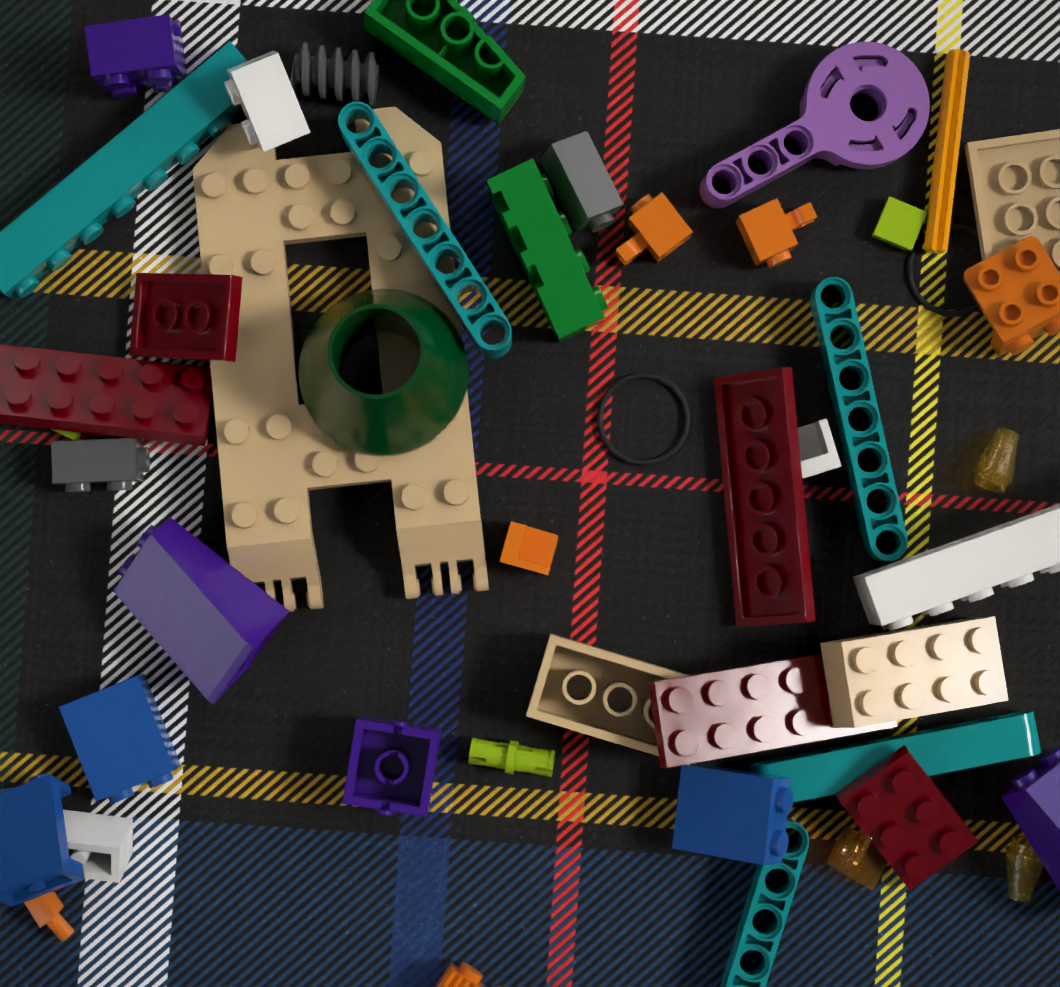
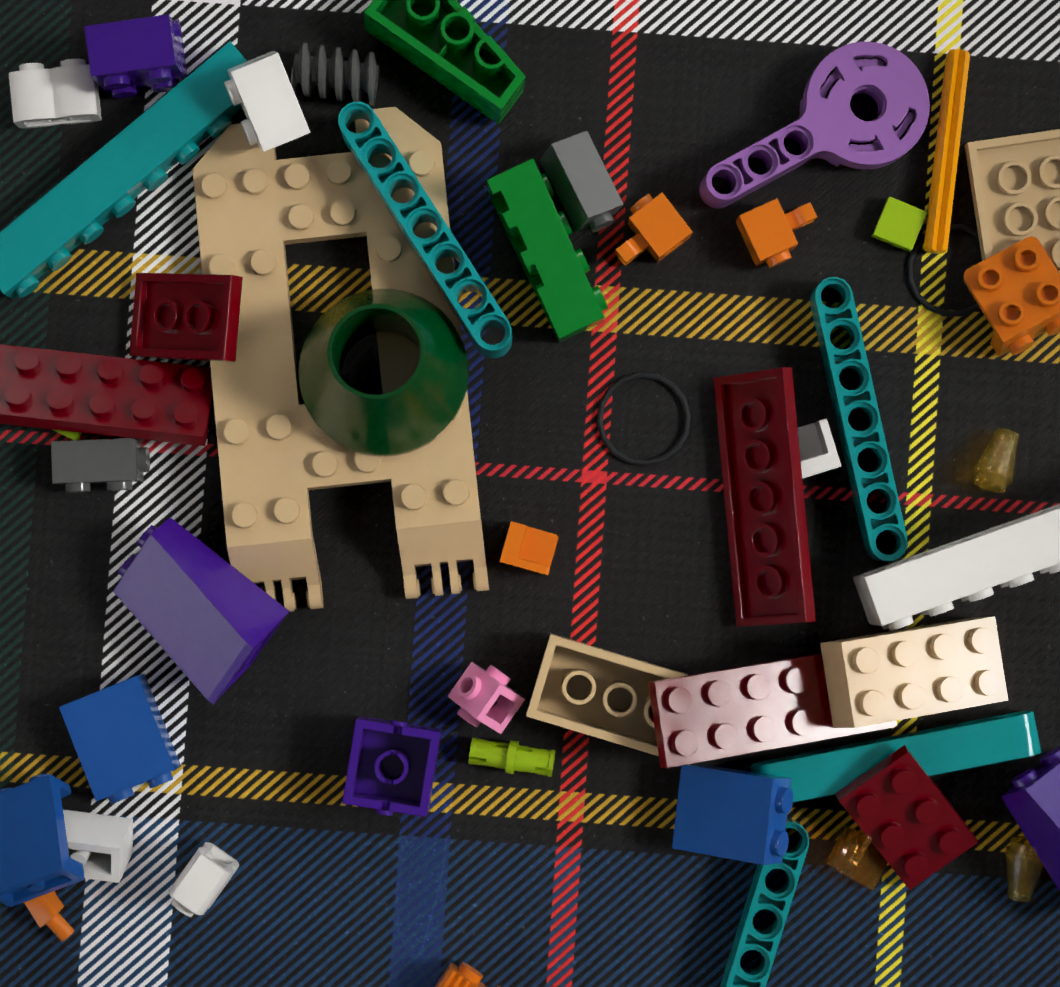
(54, 95): none -> white brick
(202, 880): none -> white brick
(480, 691): none -> bright pink brick

